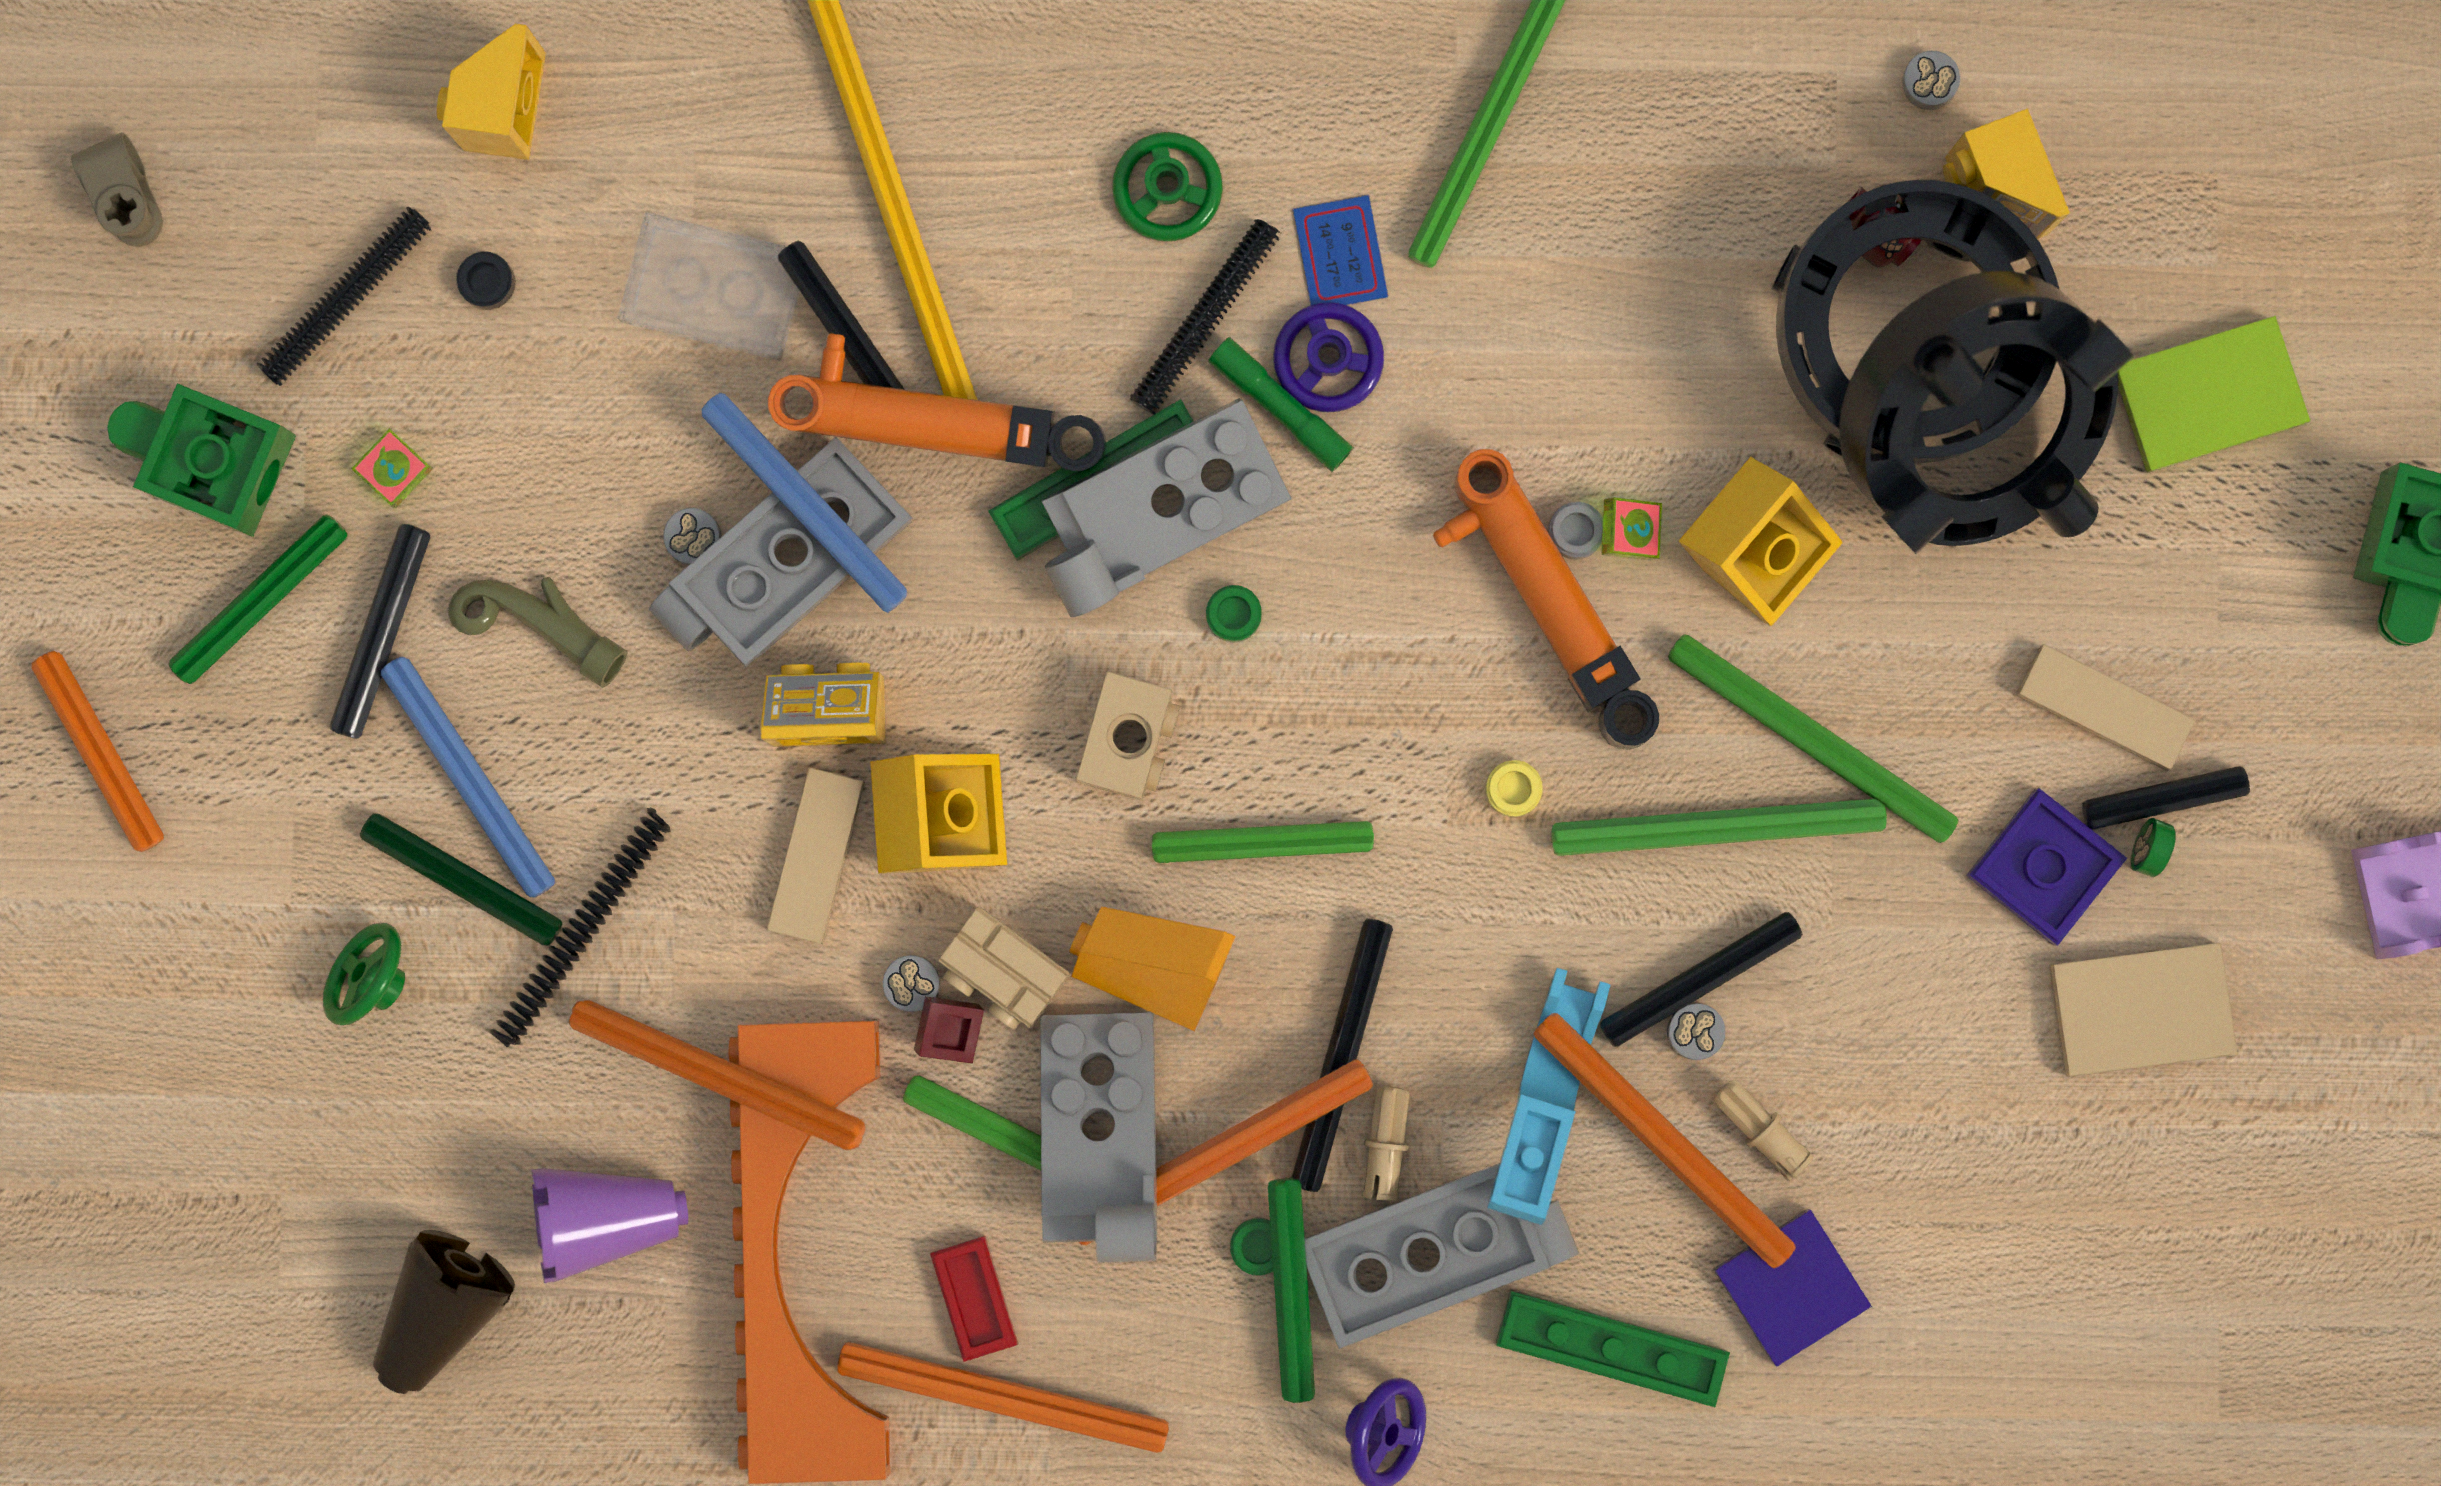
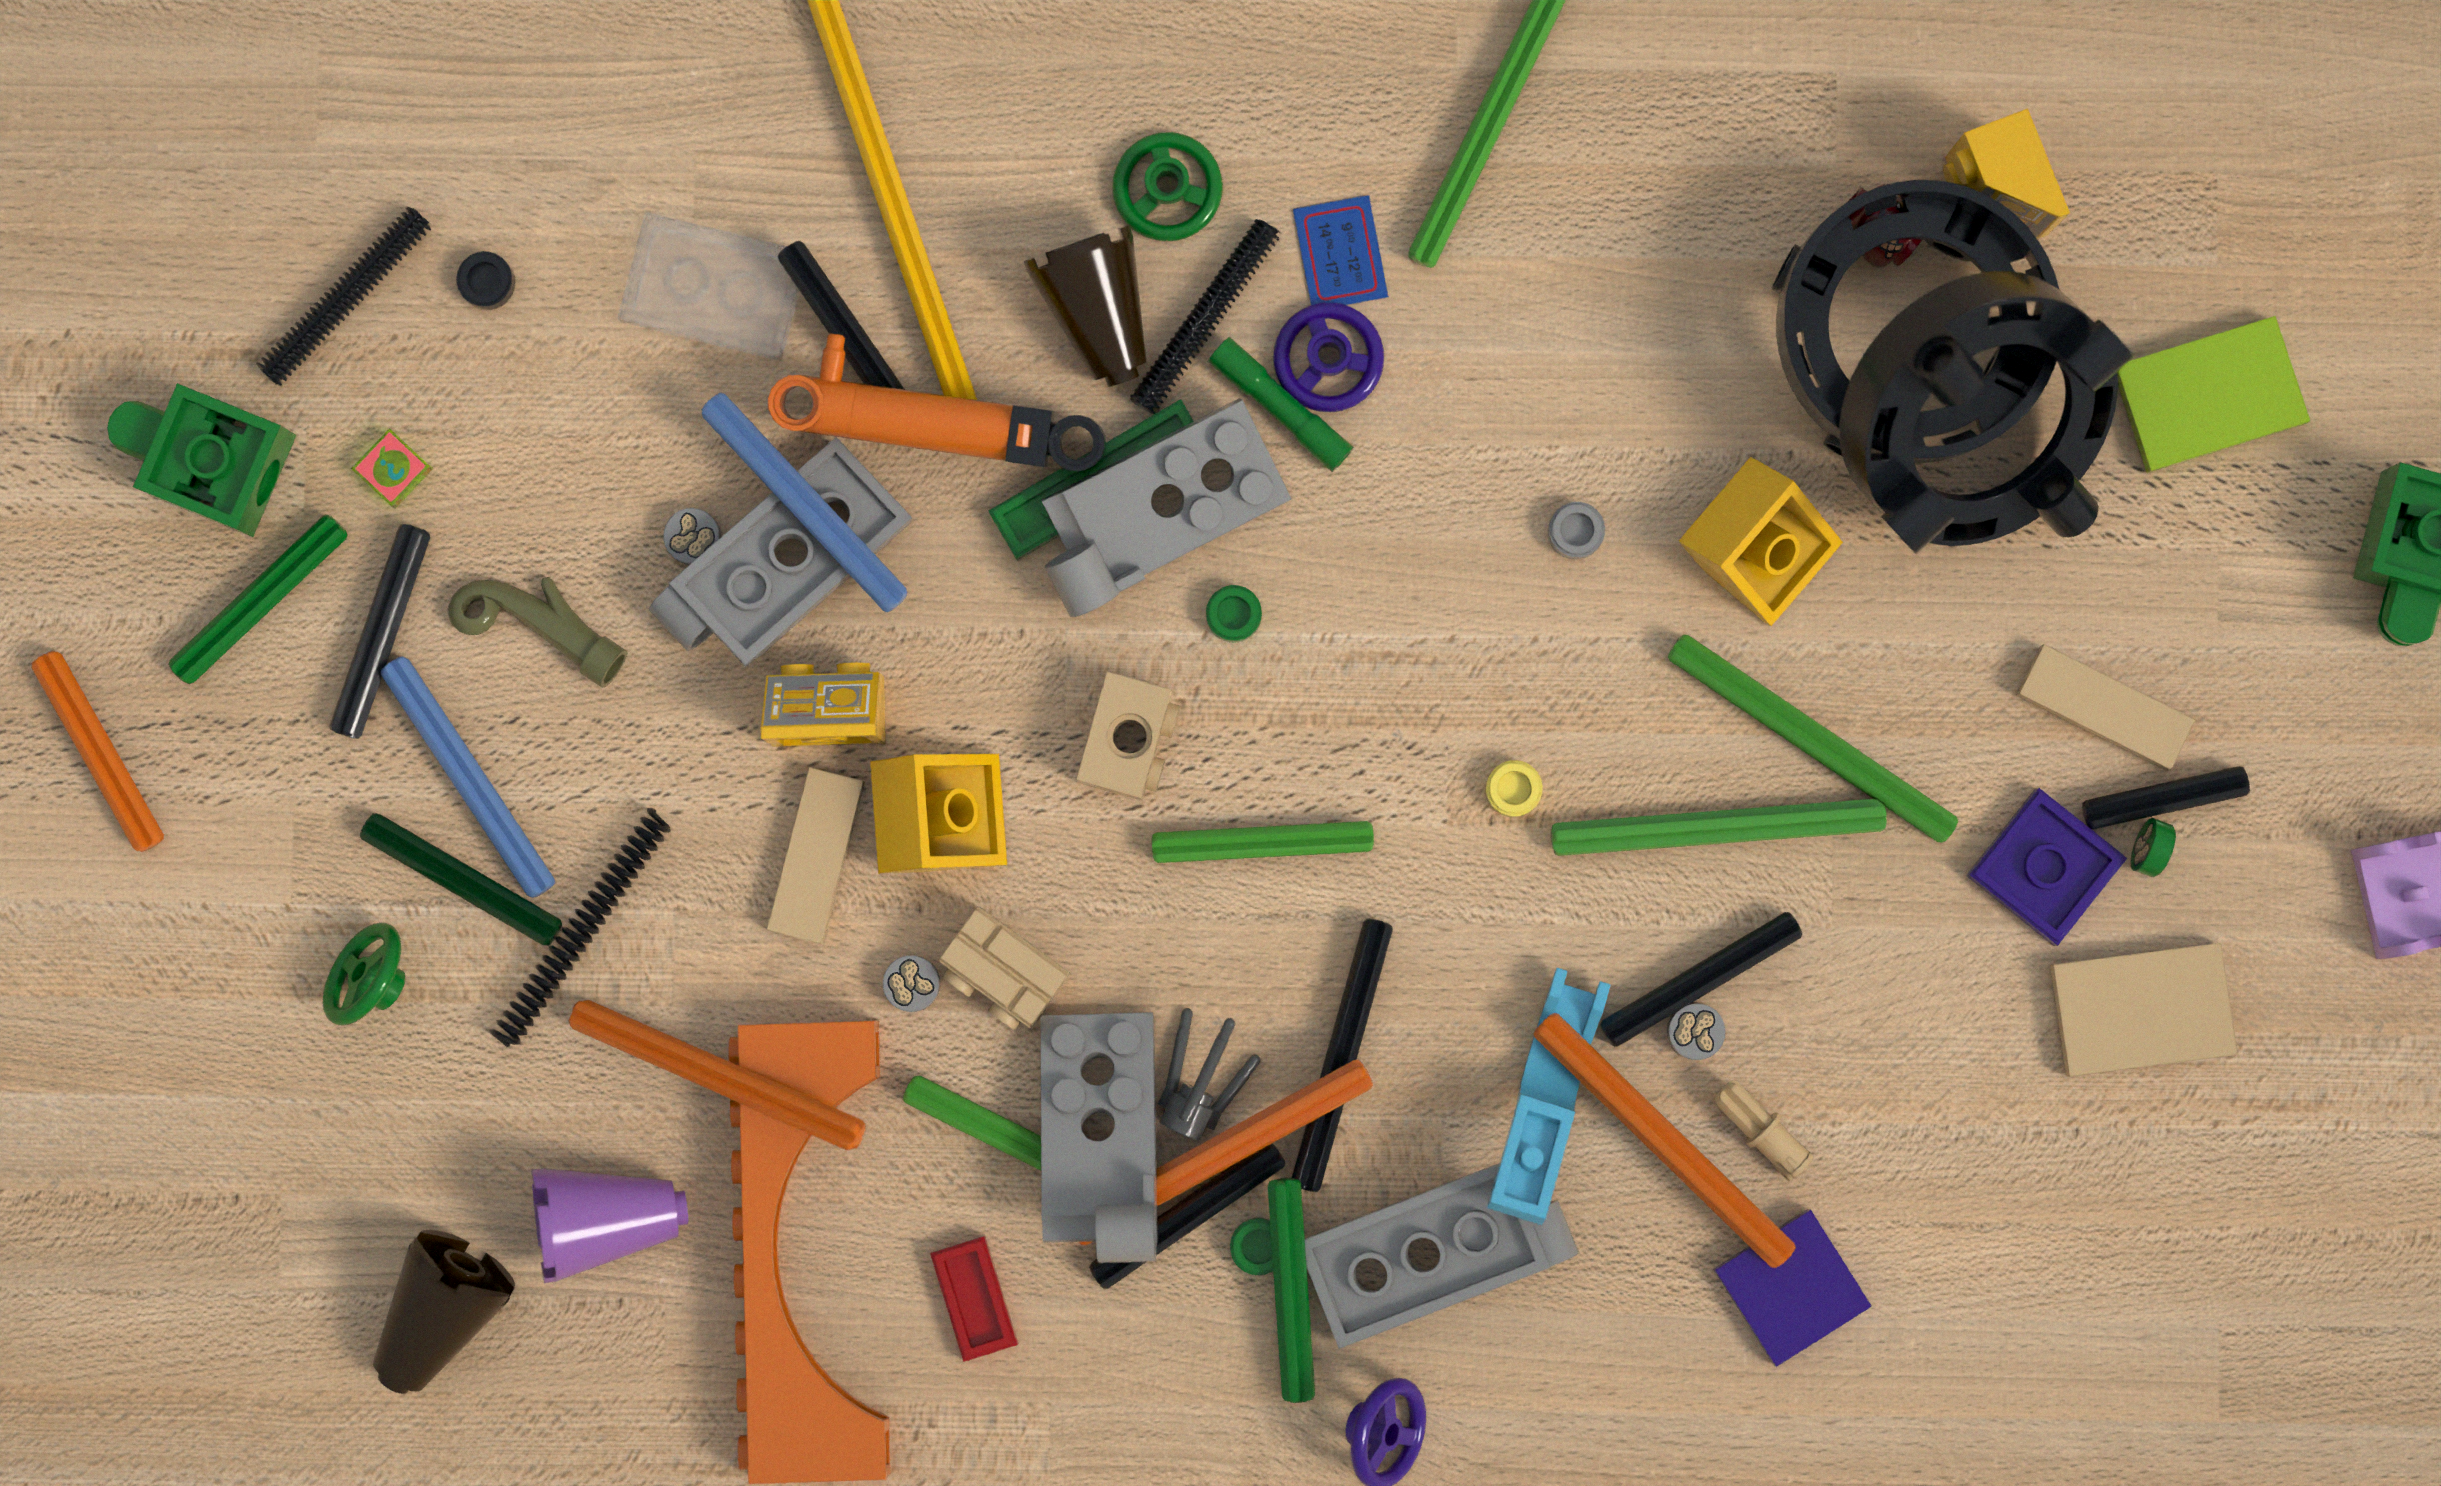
(116, 183): dark tan piece -> none
(495, 96): yellow slope -> none
(948, 1030): dark red plate -> none
(1003, 1397): orange axle -> none
(1096, 302): none -> dark brown cone
(1152, 962): light orange slope -> none
(1190, 1108): none -> dark grey plant
(1199, 1208): none -> black axle
(1386, 1144): tan axle -> none
(1595, 664): orange piece -> none
(1612, 1348): green tile -> none
(1631, 528): tile -> none
(1931, 80): tile -> none

